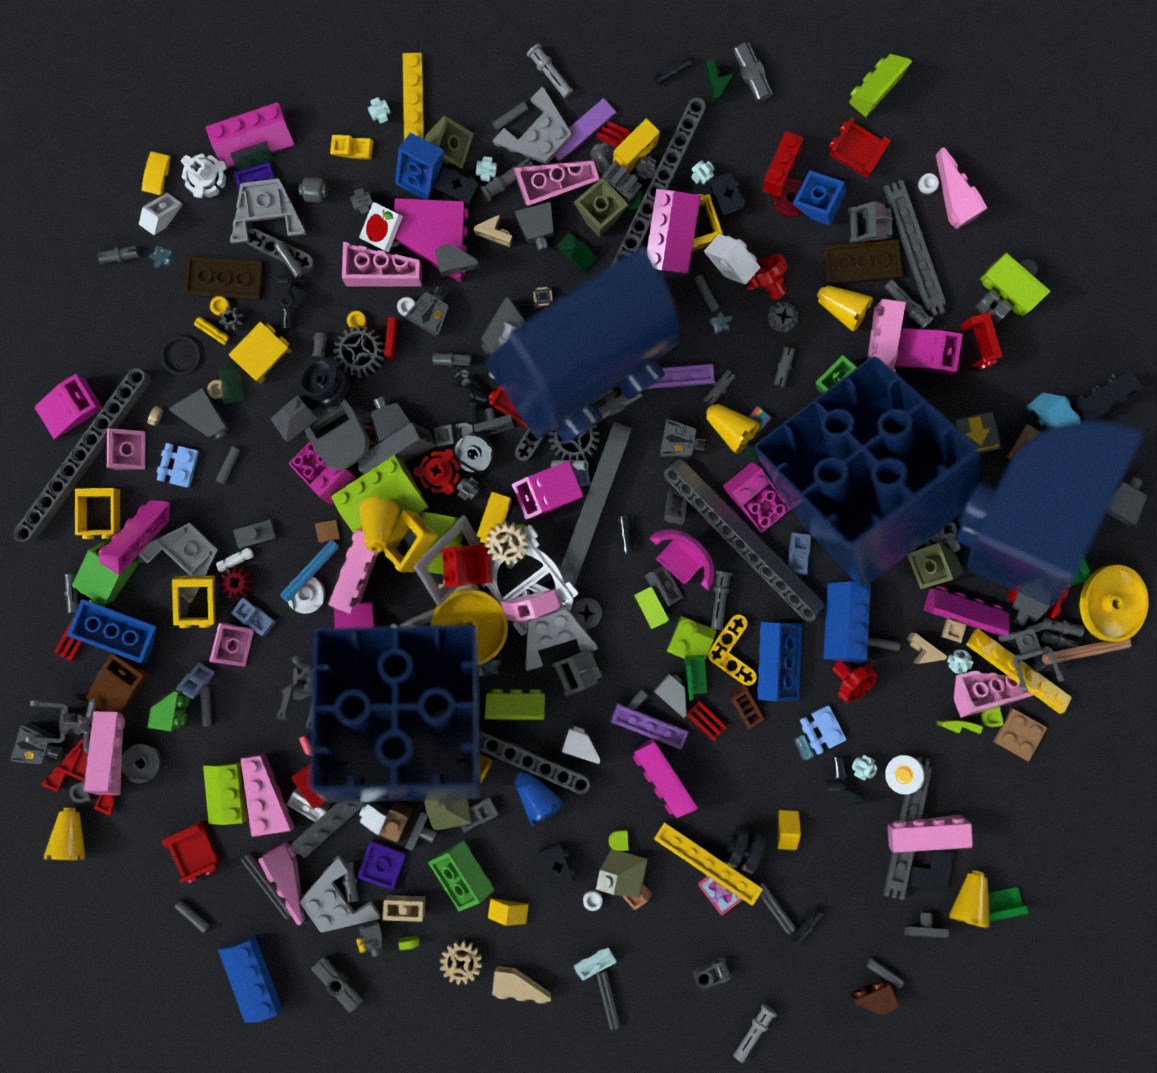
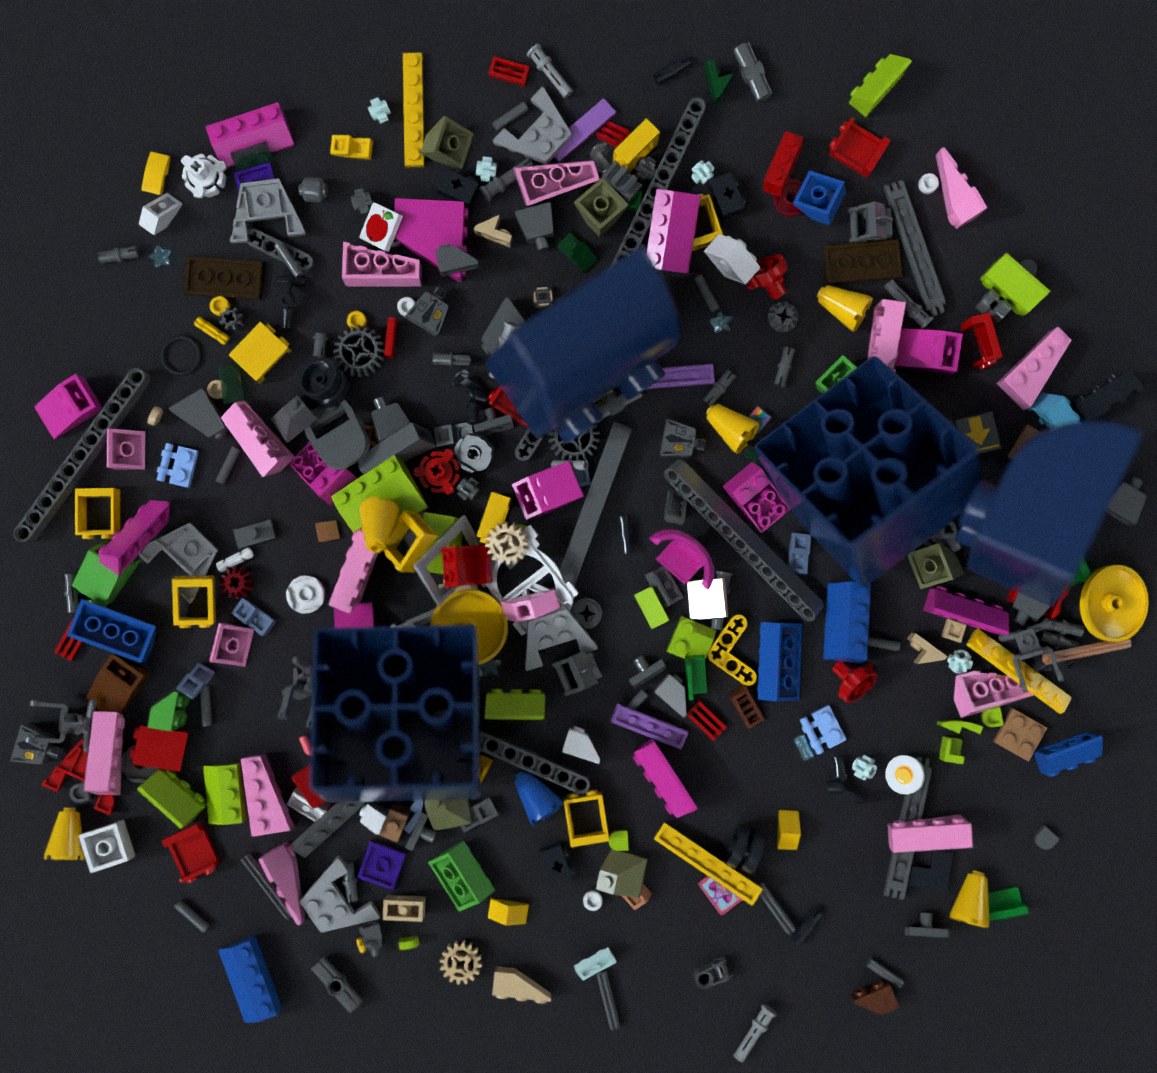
(107, 846): none -> white brick
(159, 748): none -> red panel
(173, 797): none -> lime slope
(257, 439): none -> bright pink wedge
(304, 576): dark azure axle -> none
(417, 808): none -> sand blue slope
(418, 166): blue slope -> none
(525, 68): none -> red tile
(587, 838): none -> yellow window
(646, 671): none -> dark grey tile
(705, 602): none -> tile
(951, 750): none -> lime panel
(1030, 374): none -> bright pink wedge
(1045, 838): none -> dark grey tile
(1069, 753): none -> blue slope

